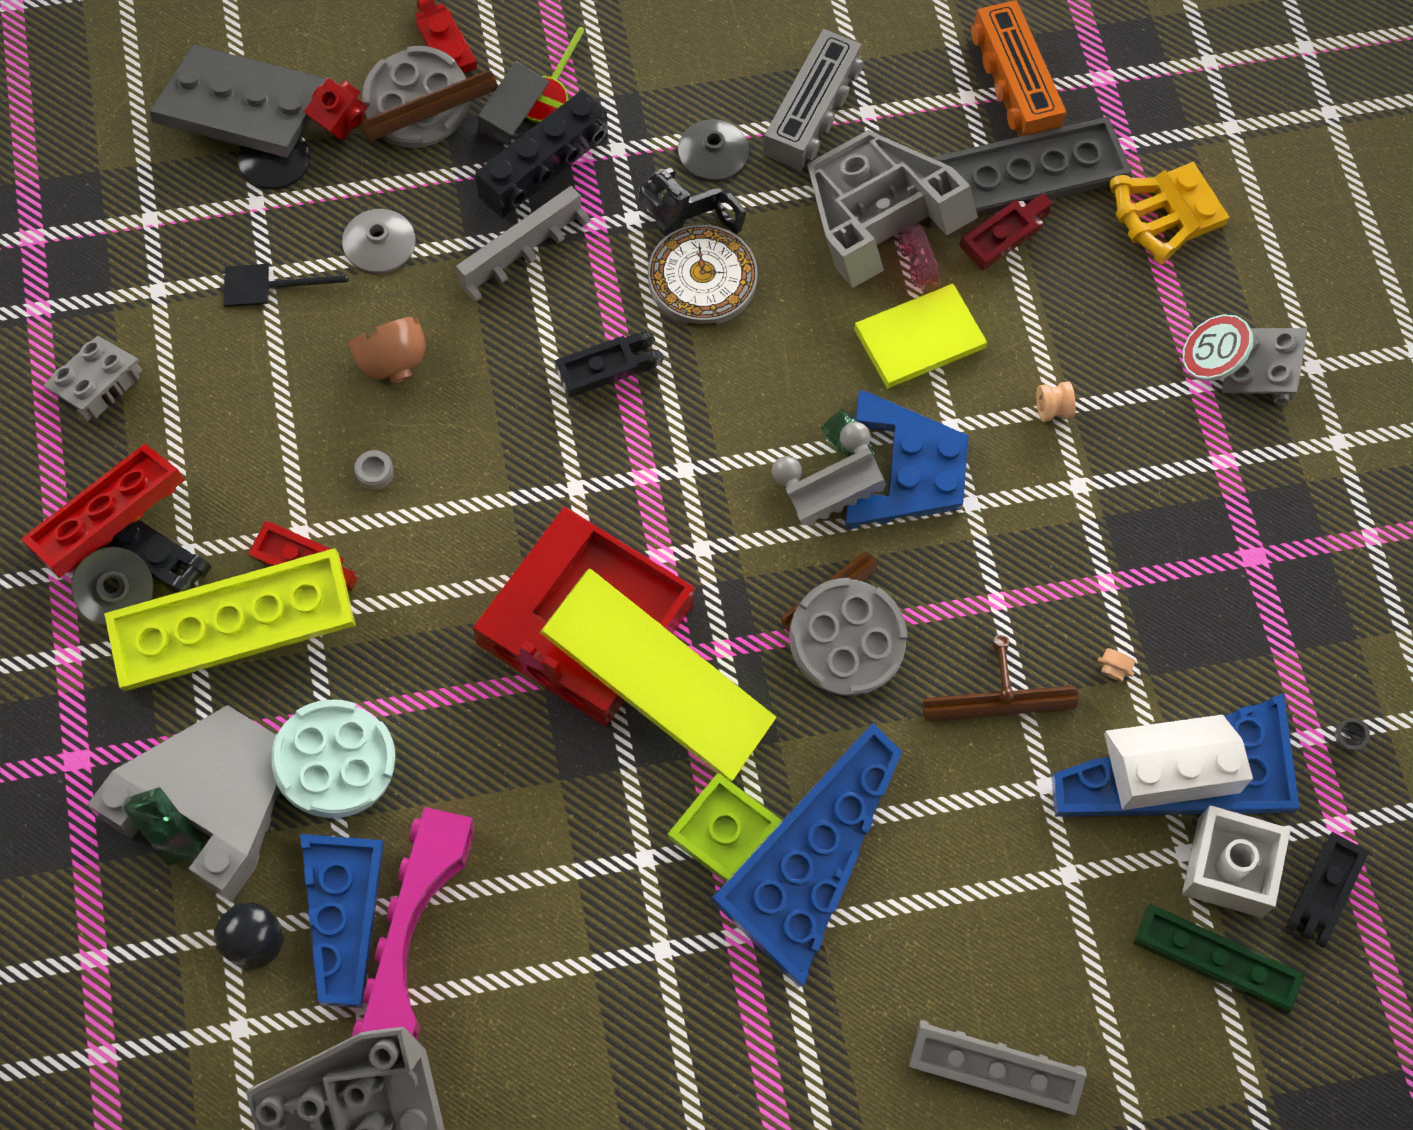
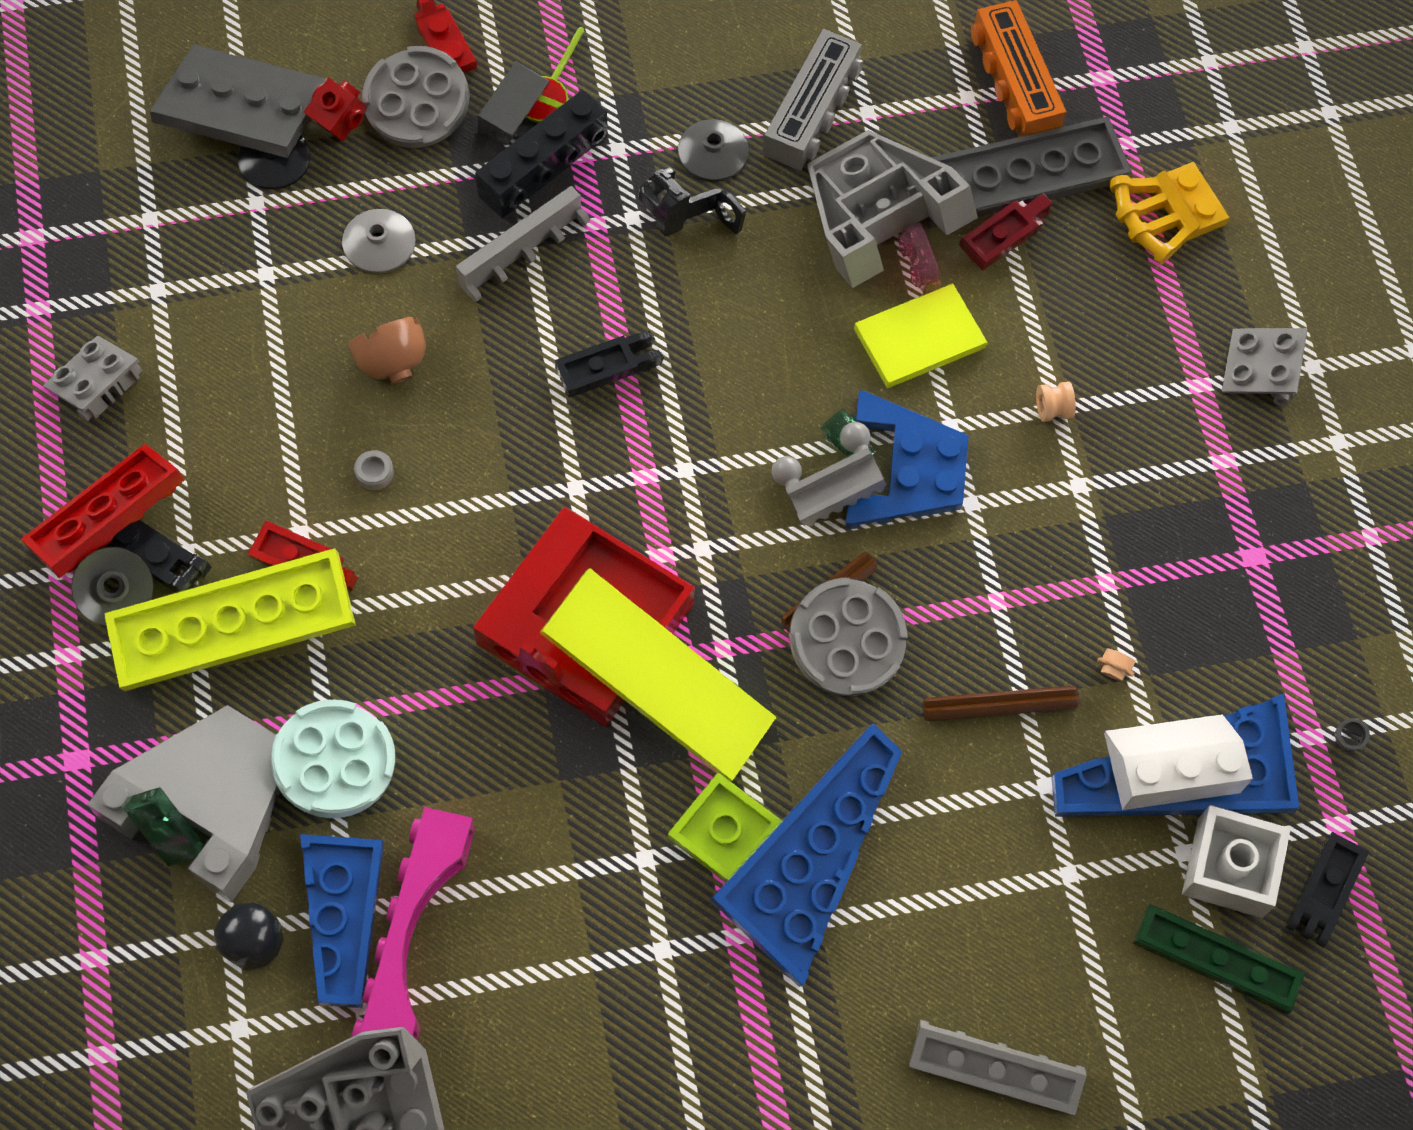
(251, 284): black piece -> none
(429, 105): reddish brown axle -> none
(702, 275): tile -> none
(1001, 644): reddish brown hinge -> none
(1218, 347): piece -> none

